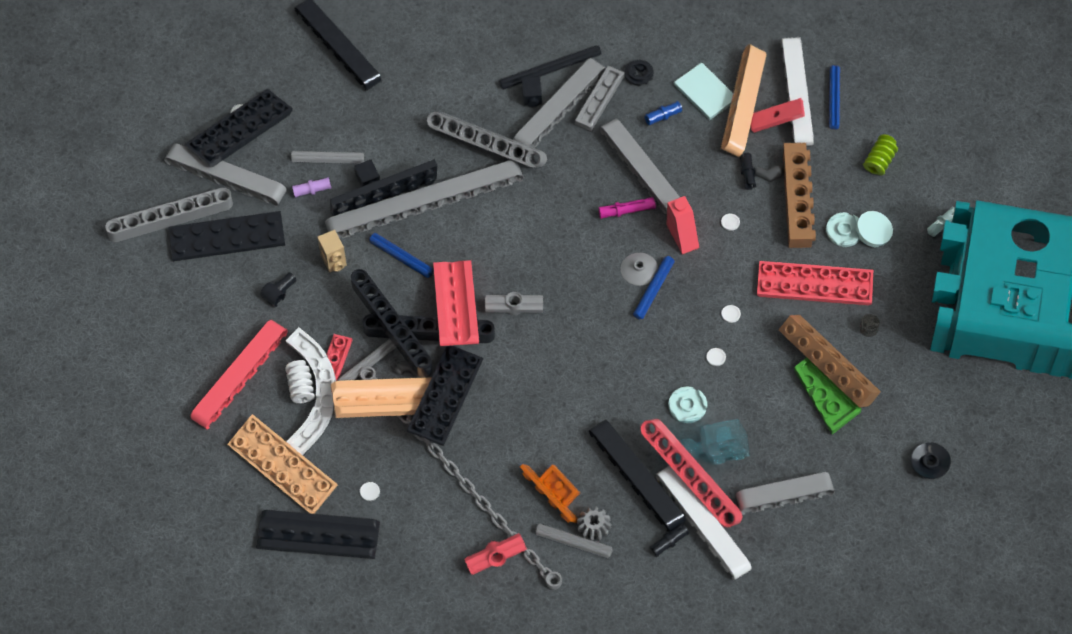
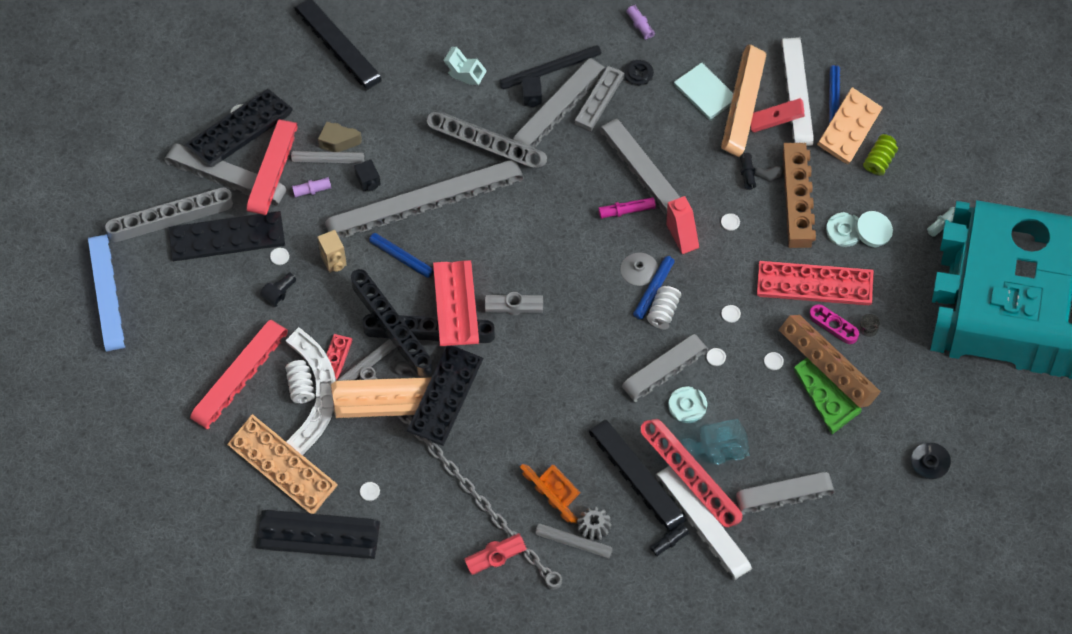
(106, 293): none -> light blue beam
(272, 167): none -> coral beam
(279, 256): none -> white piece
(338, 138): none -> dark tan slope
(385, 188): black plate -> none
(463, 69): none -> light aqua brick
(640, 22): none -> lavender pin
(663, 113): blue pin -> none
(663, 307): none -> white piece
(664, 367): none -> light grey beam
(773, 361): none -> white piece
(834, 317): none -> dark pink beam
(849, 126): none -> light nougat plate

